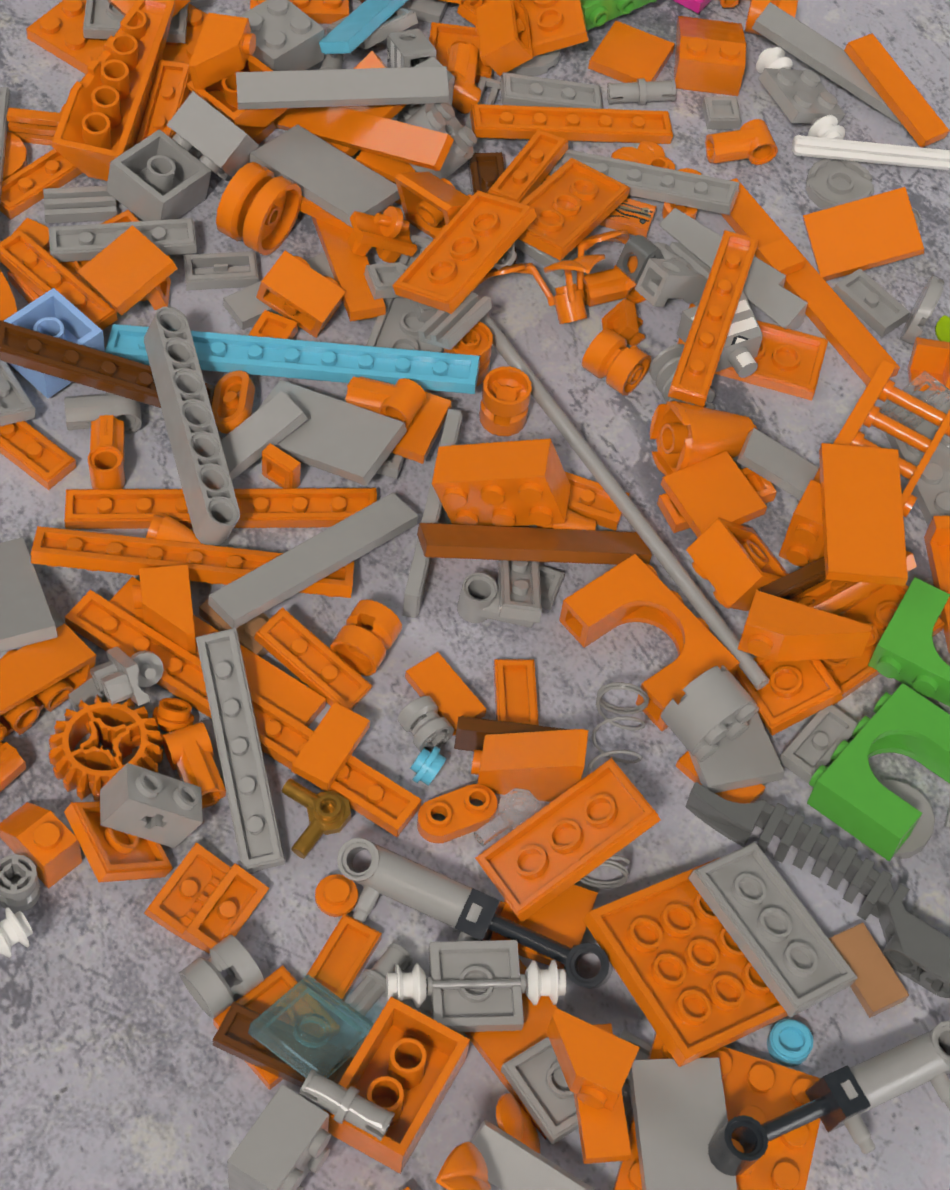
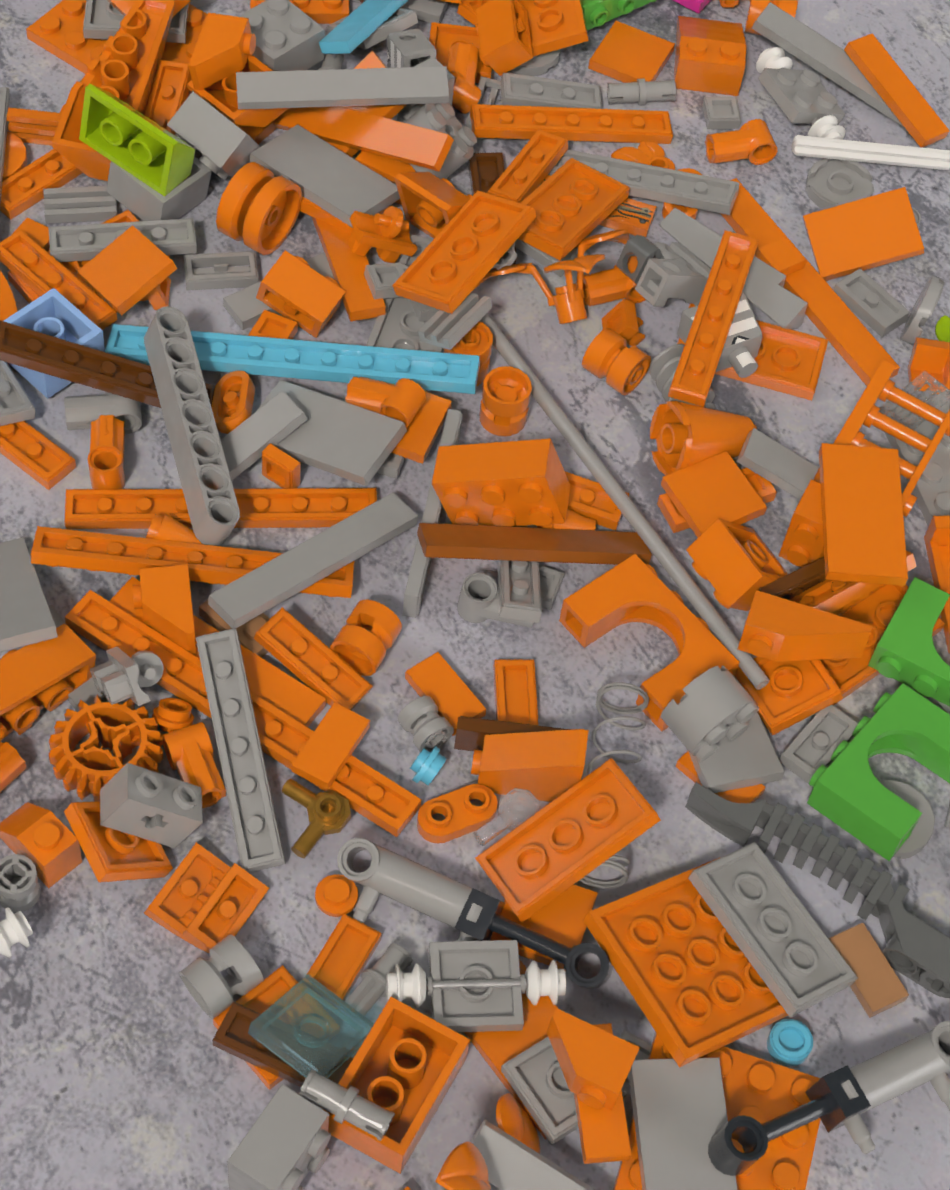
(134, 141): none -> lime slope

